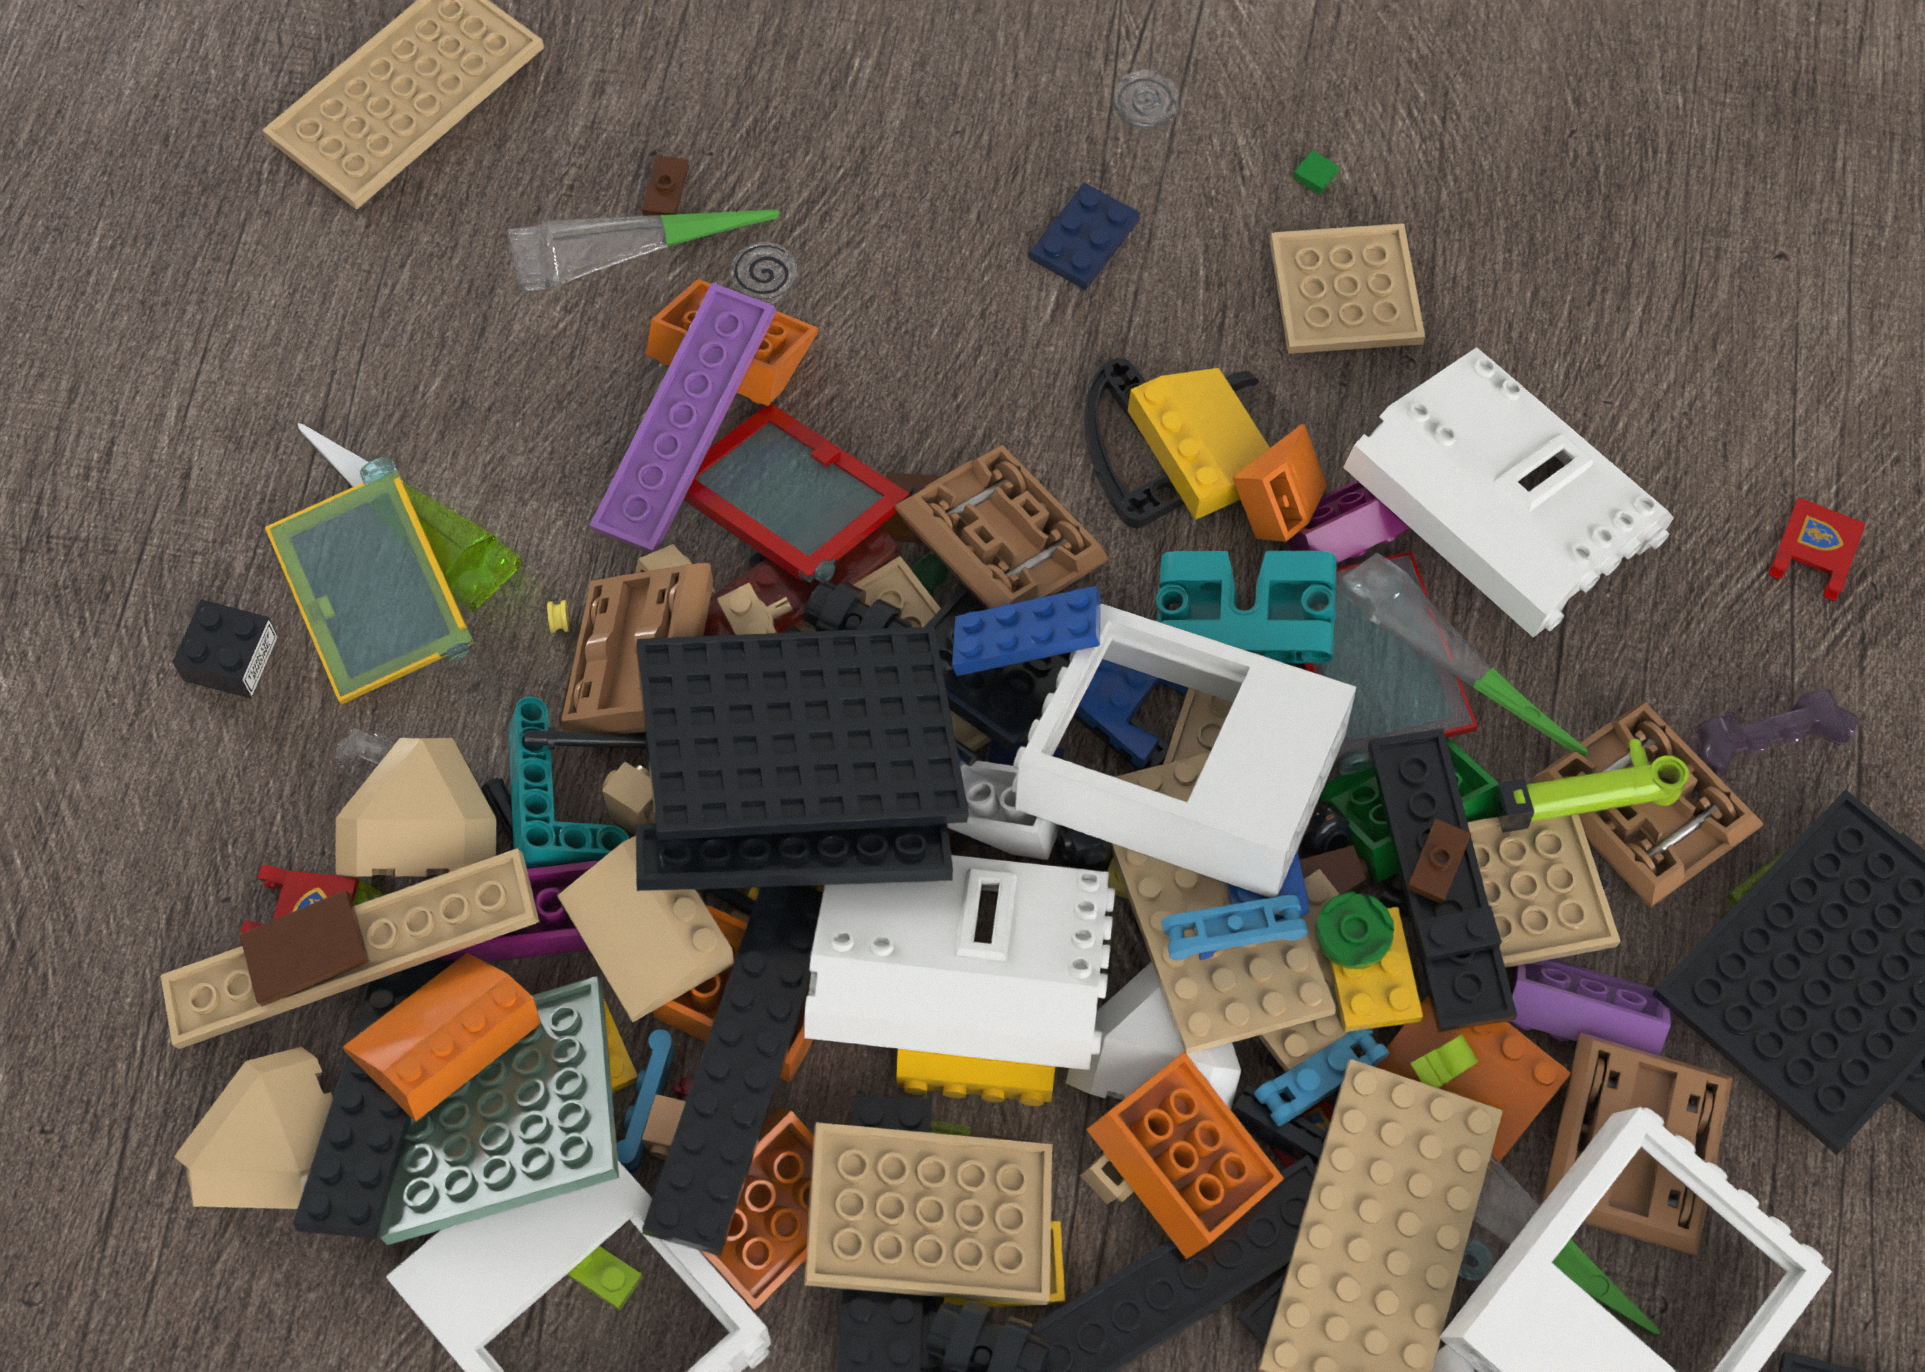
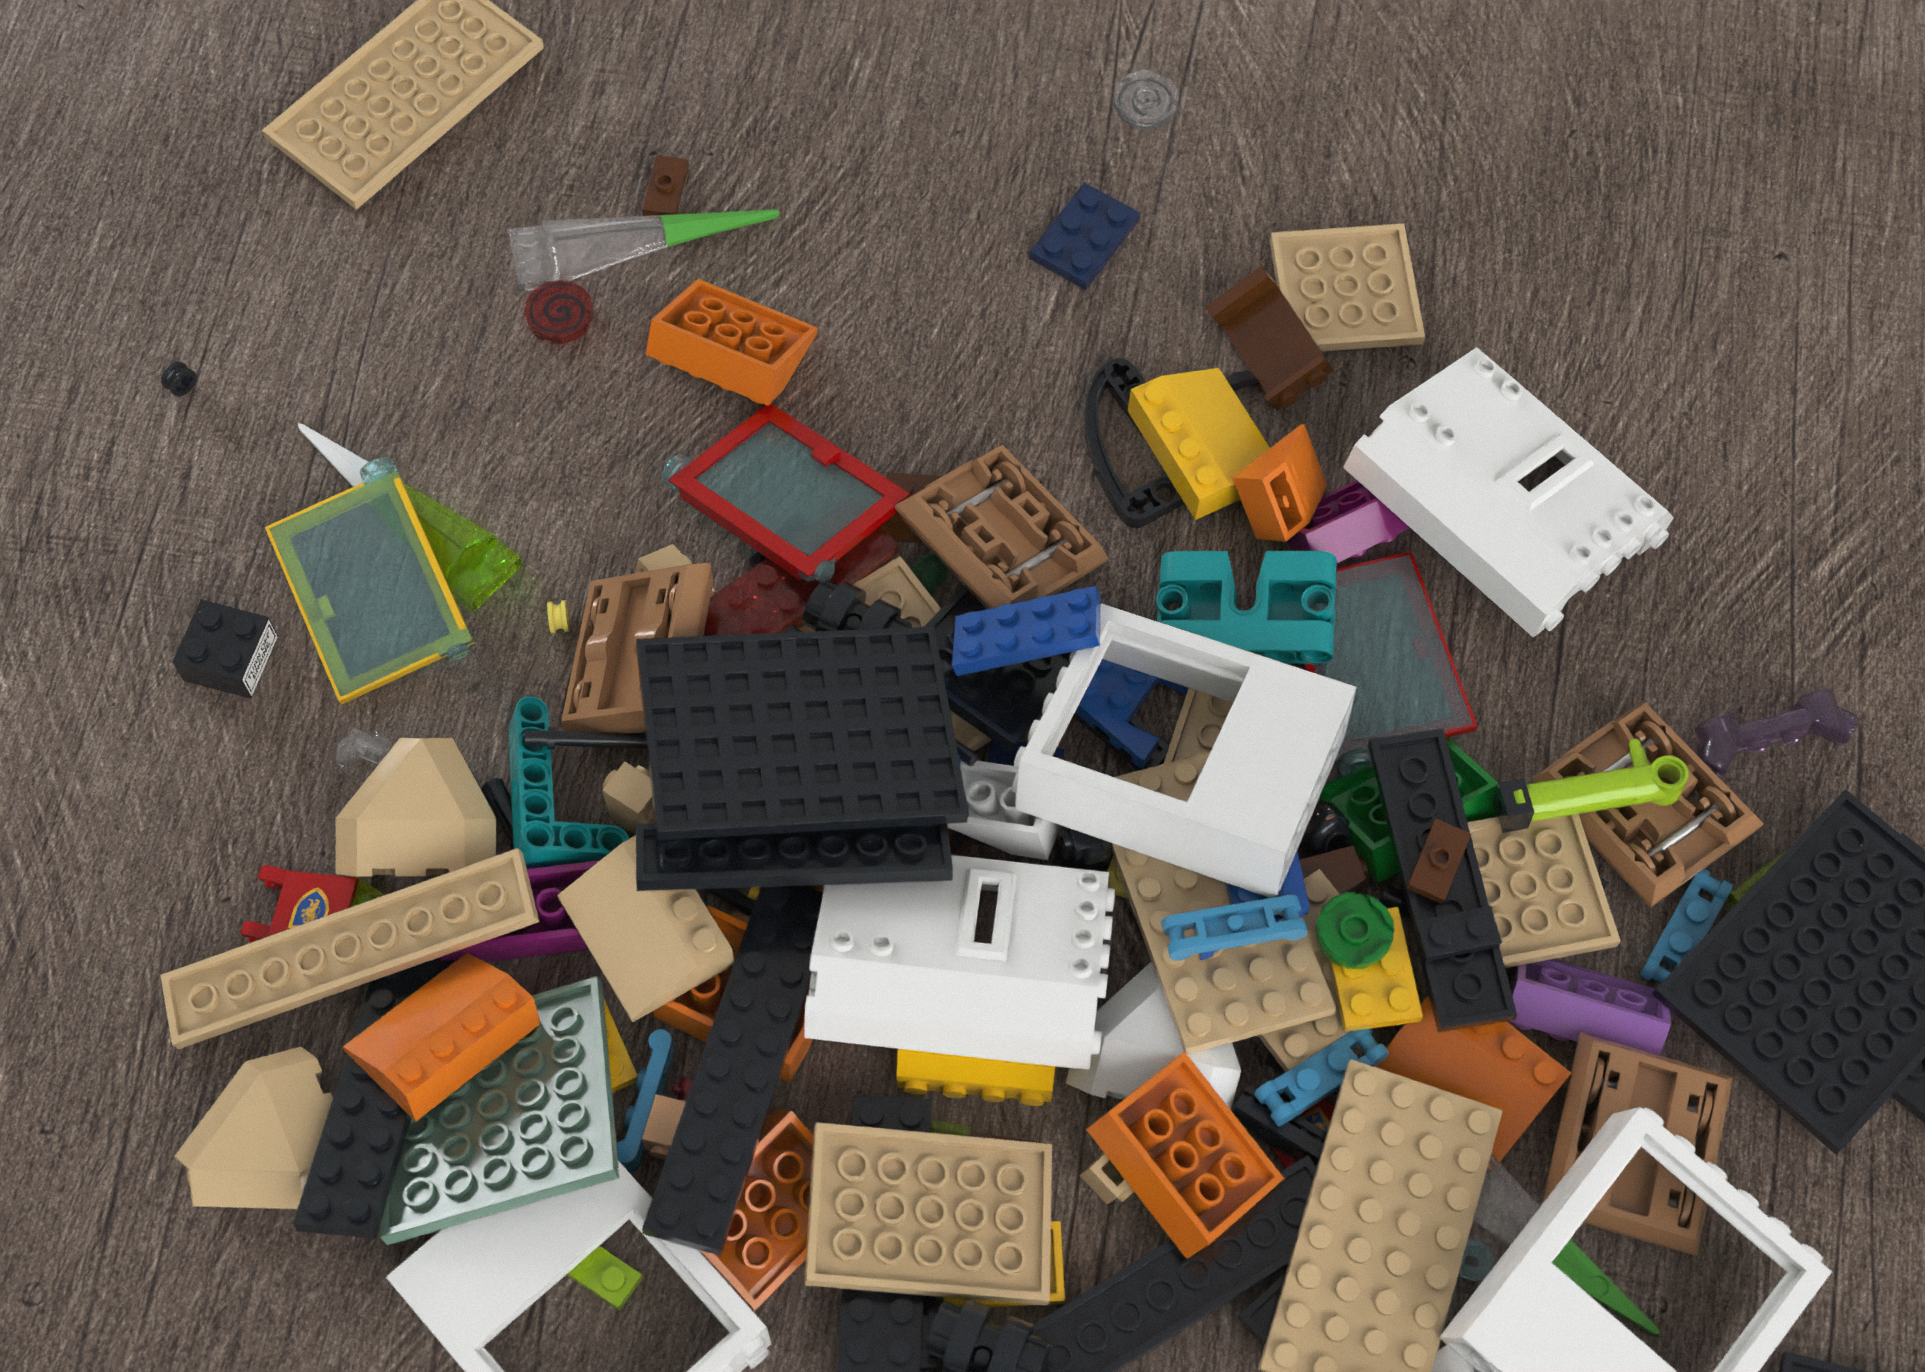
(178, 379): none -> black bush
(304, 948): reddish brown tile -> none
(559, 311): none -> clear red tile
(683, 418): medium lavender plate -> none
(748, 613): tan plate -> none
(764, 272): clear tile -> none
(1270, 338): none -> reddish brown panel
(1316, 172): green tile -> none
(1405, 612): clear plate -> none
(1445, 1062): lime leg -> none
(1687, 925): none -> dark azure plate
(1820, 541): red flag -> none

